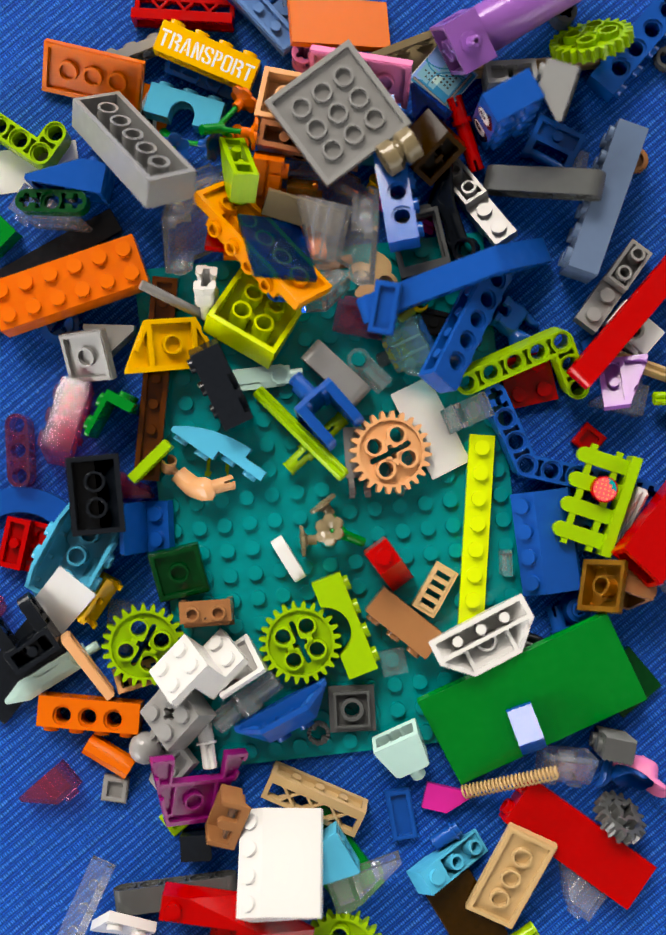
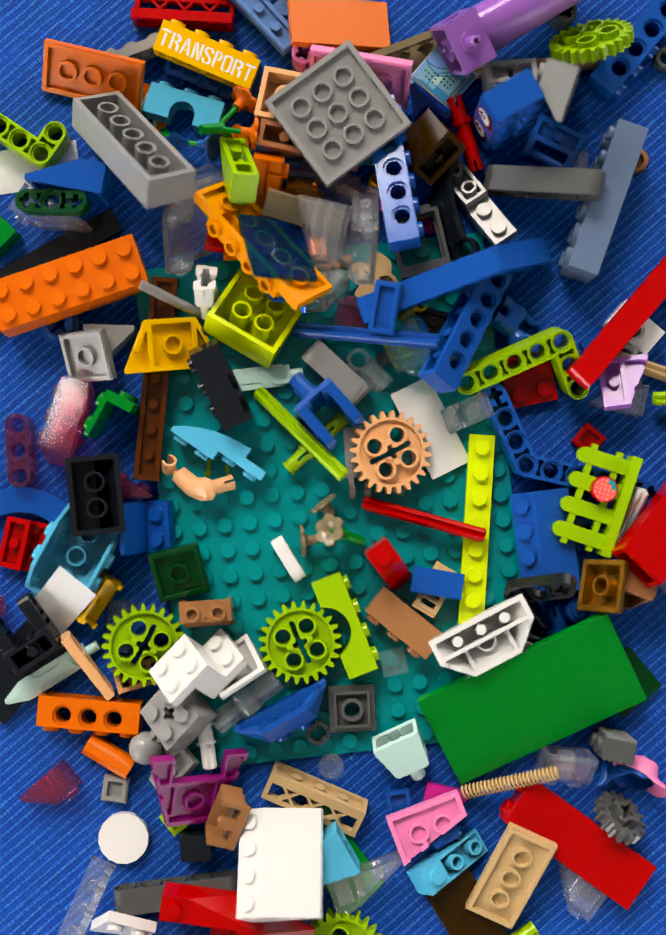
(124, 837): none -> white tile
(150, 461): lime tile -> none
(331, 766): none -> clear plate
(360, 335): none -> blue axle
(399, 151): dark tan wheel -> none
(424, 519): none -> red axle
(424, 822): none -> bright pink wing
(437, 583): none -> blue tile
(505, 562): clear tile -> none
(526, 728): slope -> none
(557, 587): none -> black beam
(612, 287): light grey slope -> none

